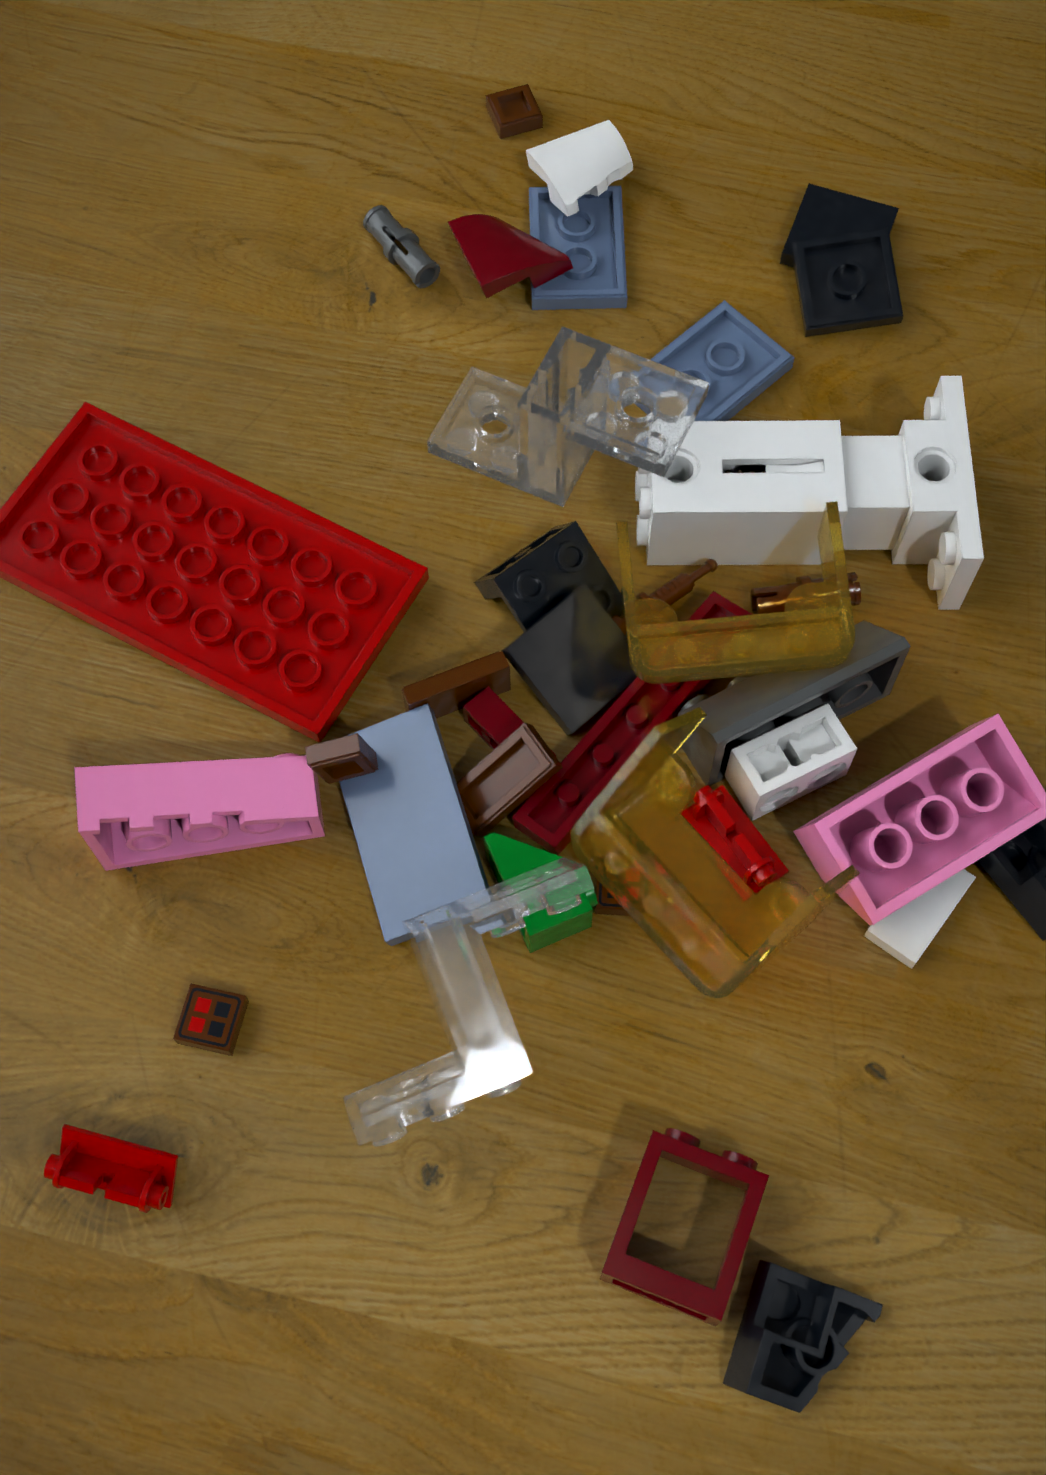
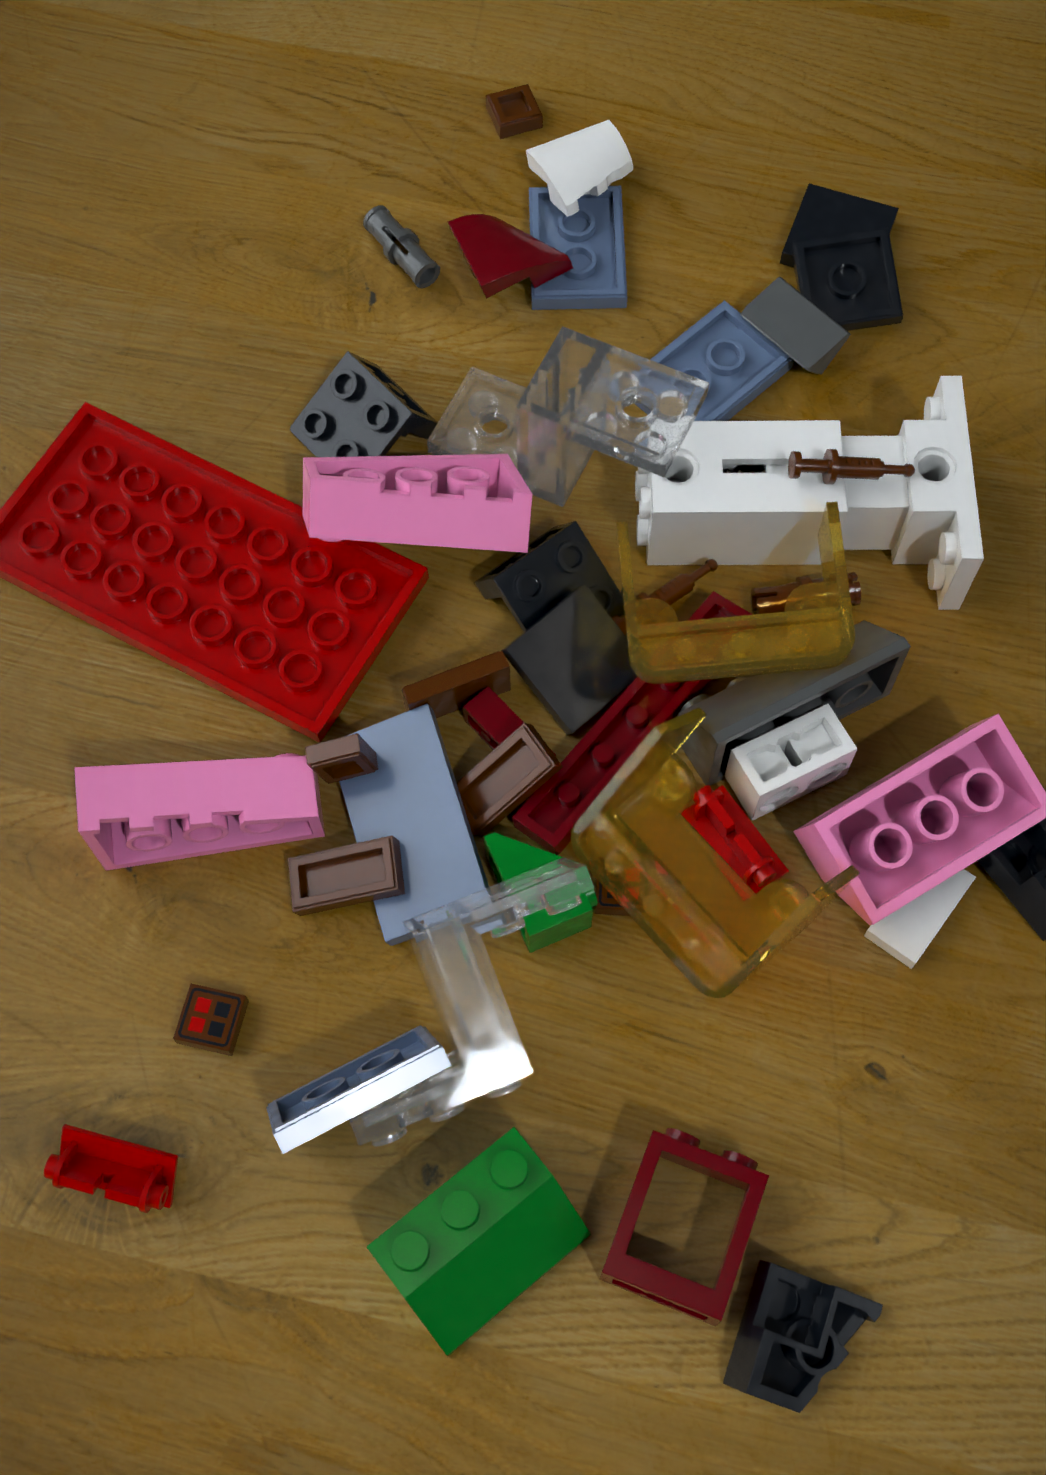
(346, 876): none -> reddish brown tile
(355, 1087): none -> tile
(359, 413): none -> black bracket
(418, 500): none -> bright pink wedge
(480, 1240): none -> green slope
(796, 326): none -> dark grey slope
(837, 466): none -> reddish brown piece

